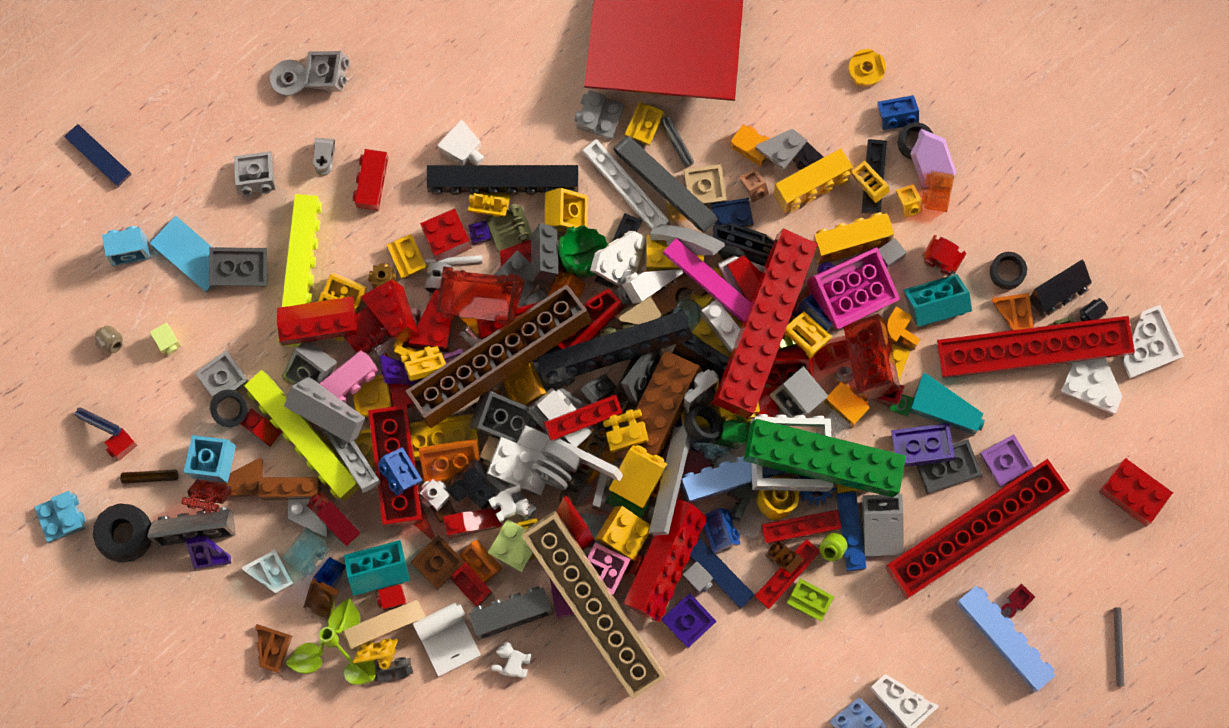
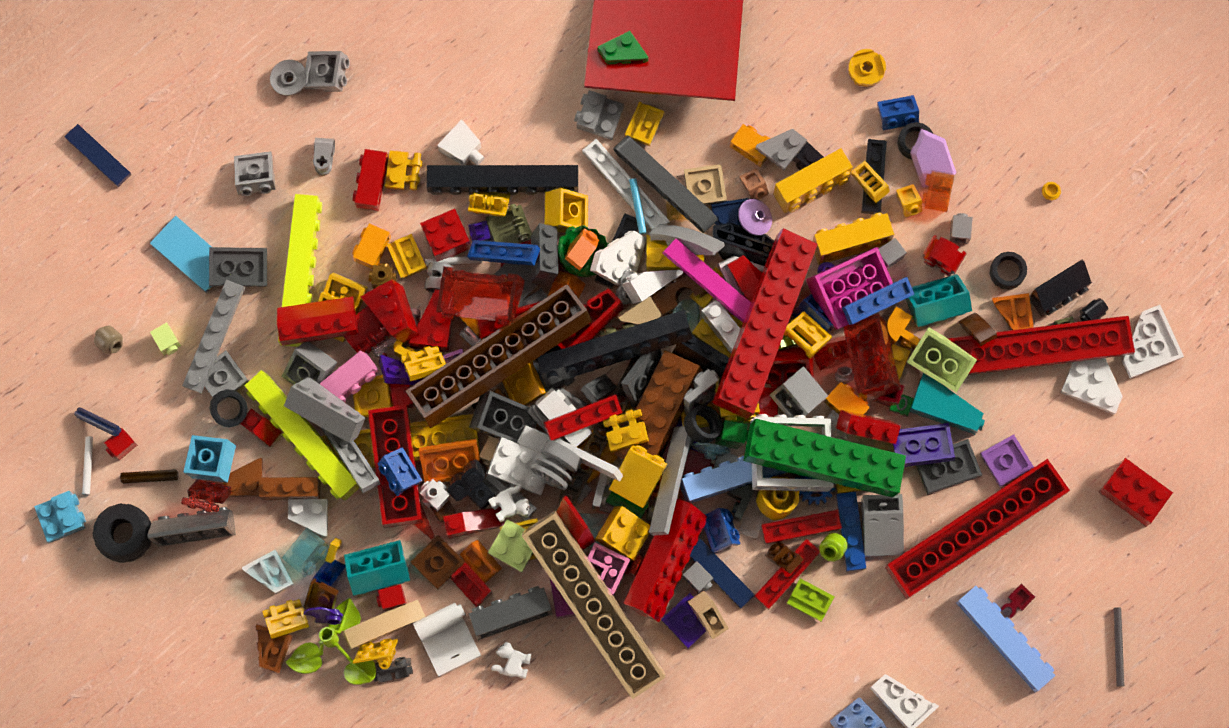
(87, 465): none -> white bar
(126, 246): medium azure brick -> none
(206, 553): dark purple wing -> none
(213, 336): none -> light grey plate
(285, 622): none -> yellow plate
(325, 615): none -> dark purple plate
(333, 518): dark red brick -> none
(334, 545): none -> yellow tile
(371, 246): none -> light orange brick
(397, 170): none -> yellow plate
(503, 252): none -> blue plate
(581, 248): none -> orange slope
(622, 50): none -> green wing
(637, 206): none -> medium azure bar
(677, 141): dark grey axle -> none
(708, 614): none -> tan slope
(750, 221): none -> lavender dish
(868, 426): none -> red brick
(878, 300): none -> blue plate
(942, 360): none -> yellowish green slope
(961, 228): none -> light grey brick
(978, 328): none -> reddish brown slope
(1051, 191): none -> yellow plate

